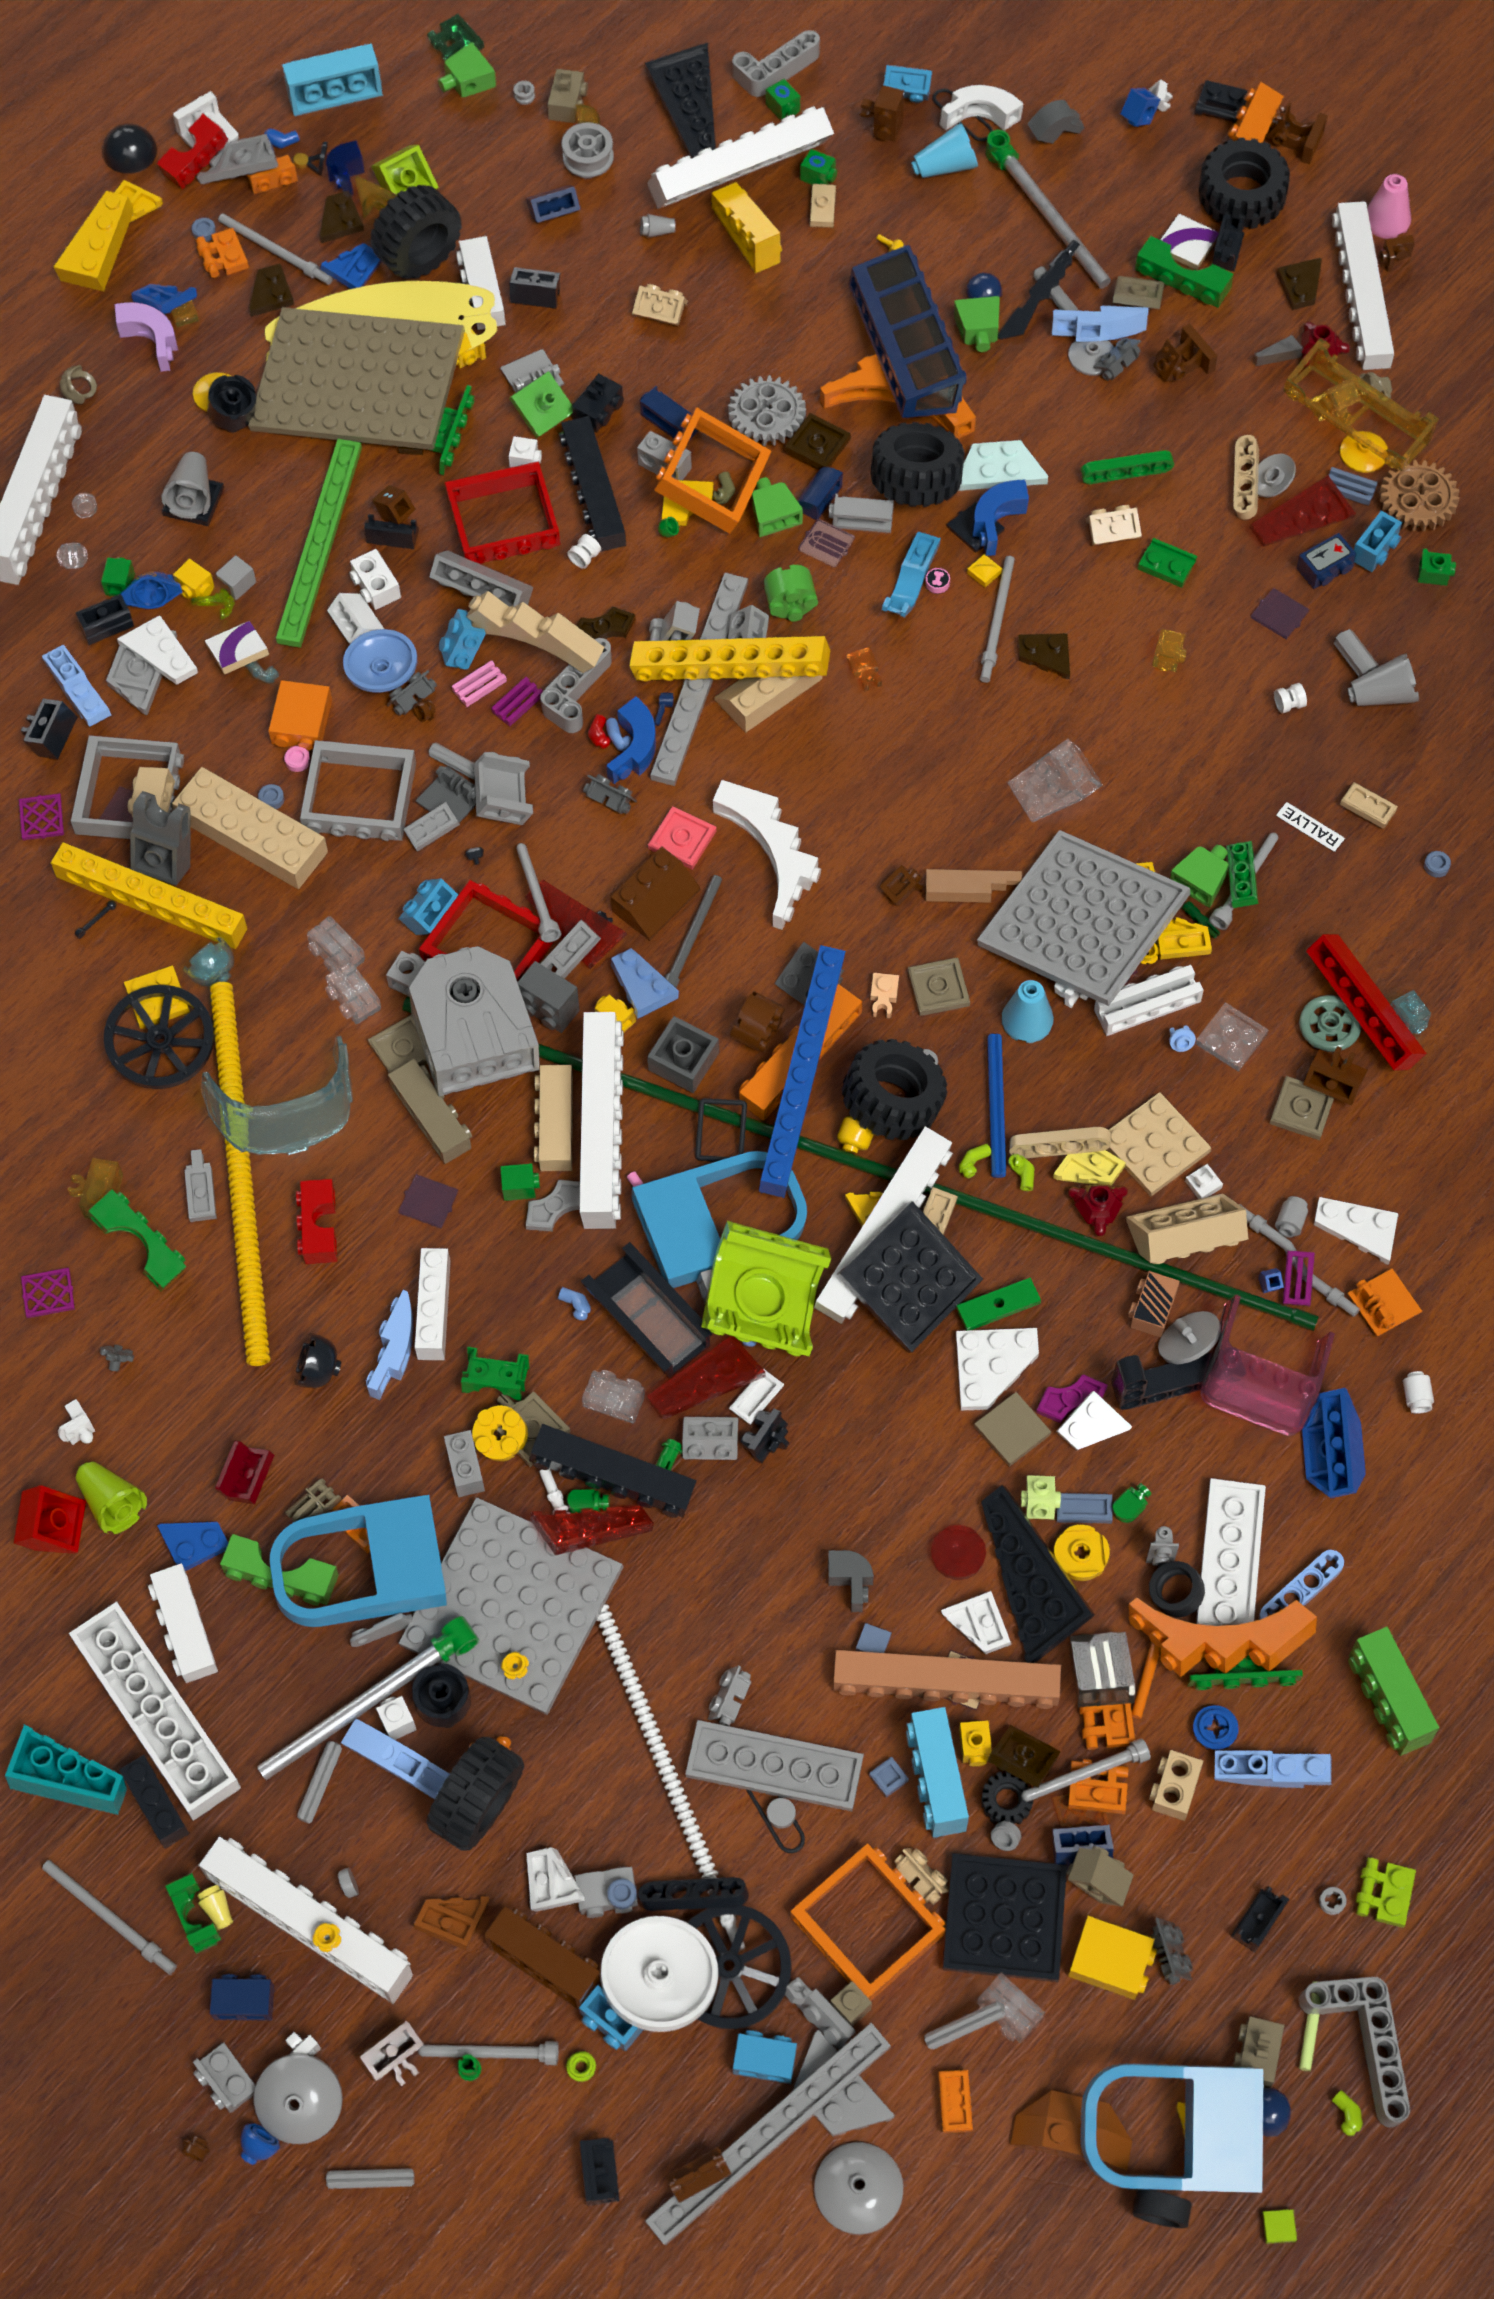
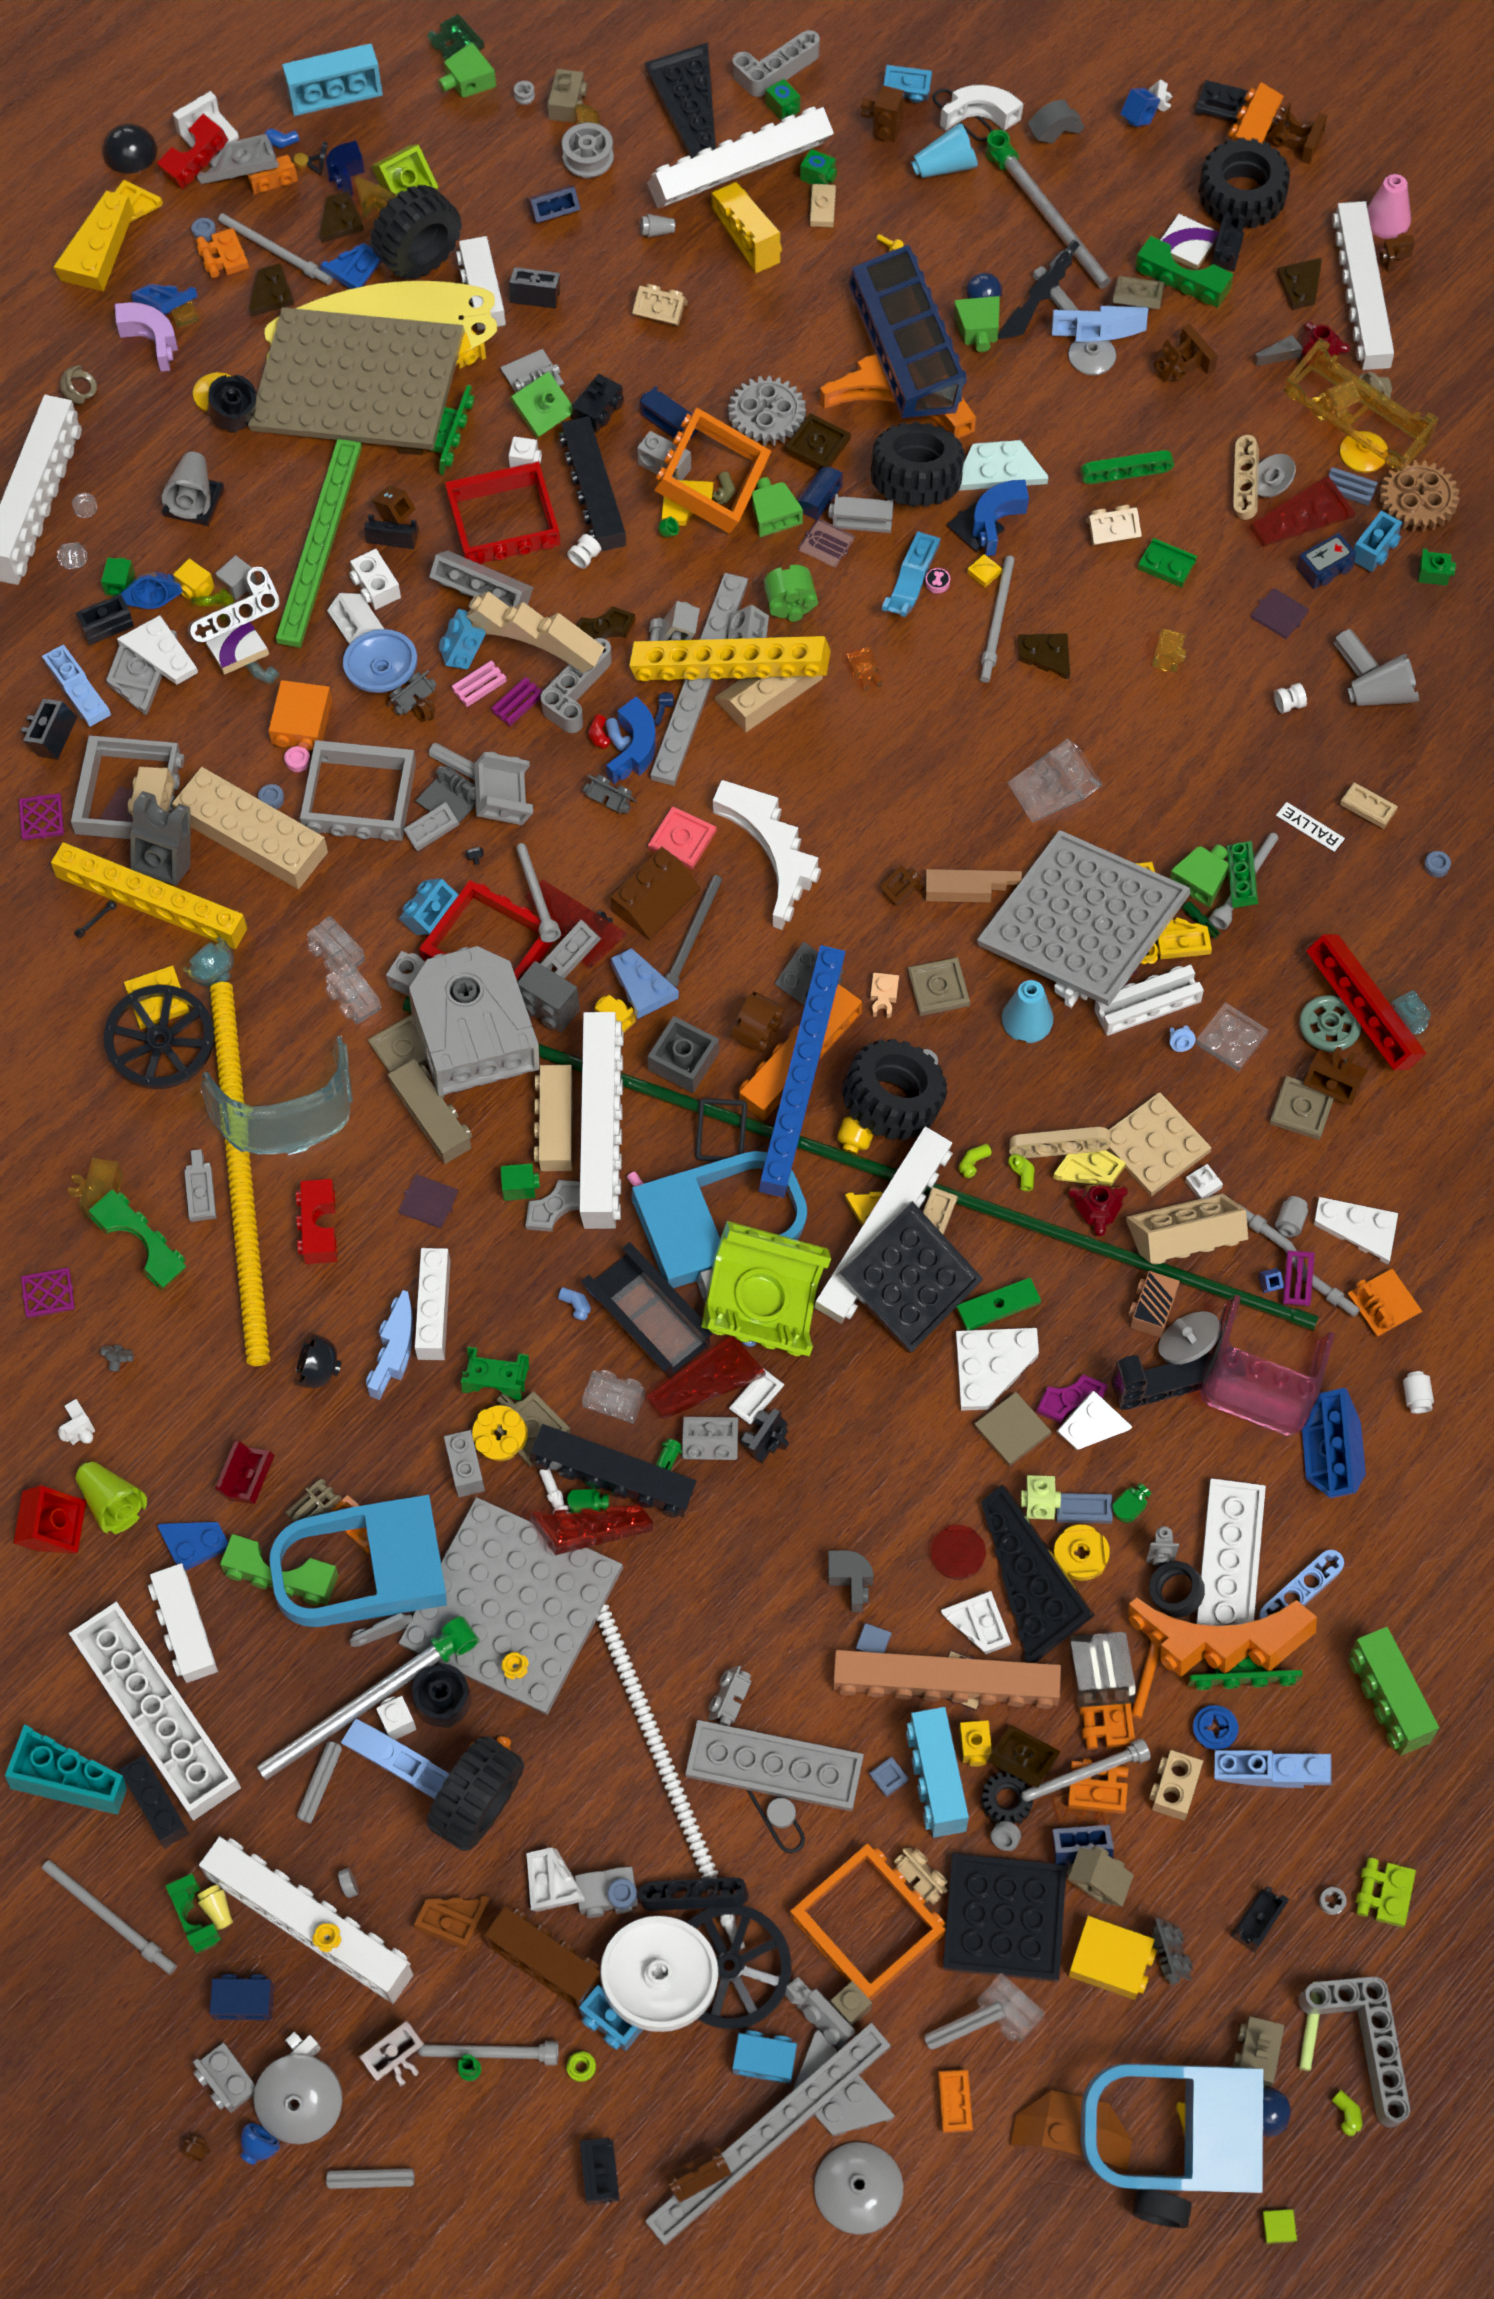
(231, 610): none -> beam
(996, 1105): blue axle -> none
(1124, 351): dark grey hinge -> none

